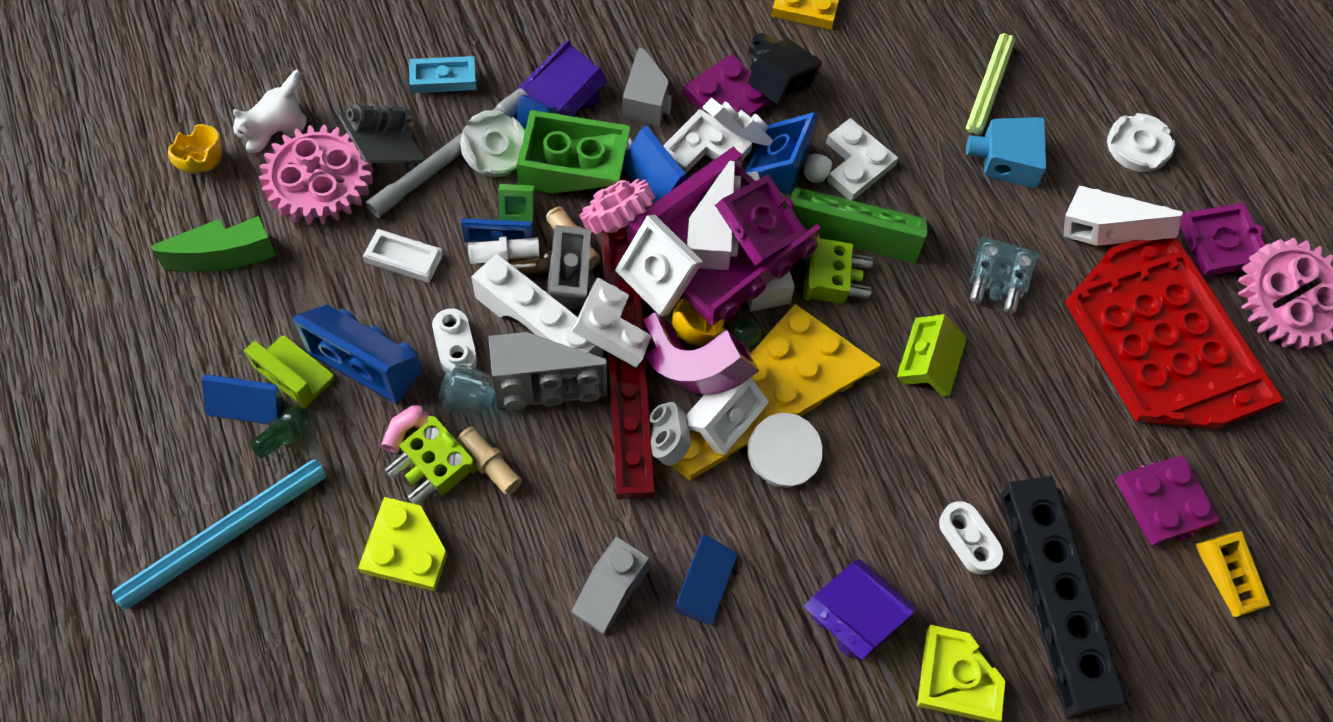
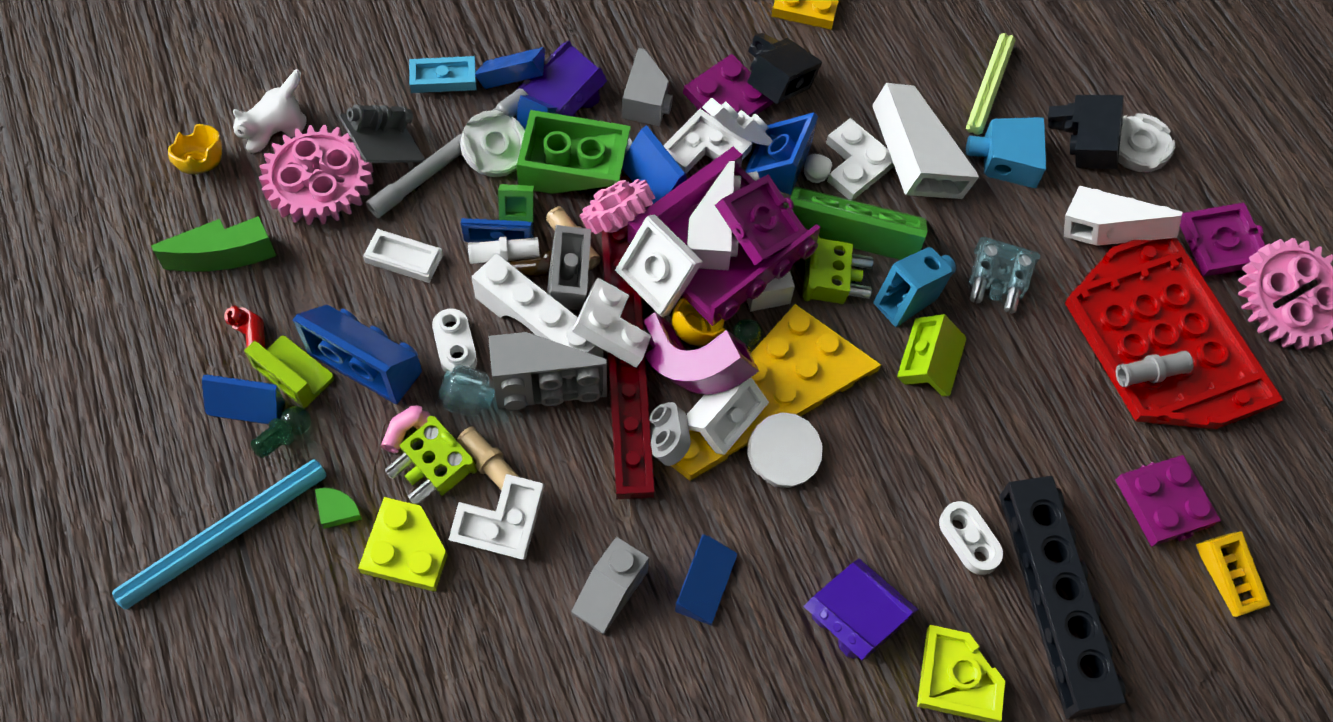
(246, 323): none -> red arm
(335, 507): none -> bright green tile
(507, 528): none -> white plate
(511, 68): none -> blue slope
(920, 145): none -> white slope
(926, 277): none -> dark azure torso
(1095, 128): none -> black hinge
(1154, 368): none -> light grey pin

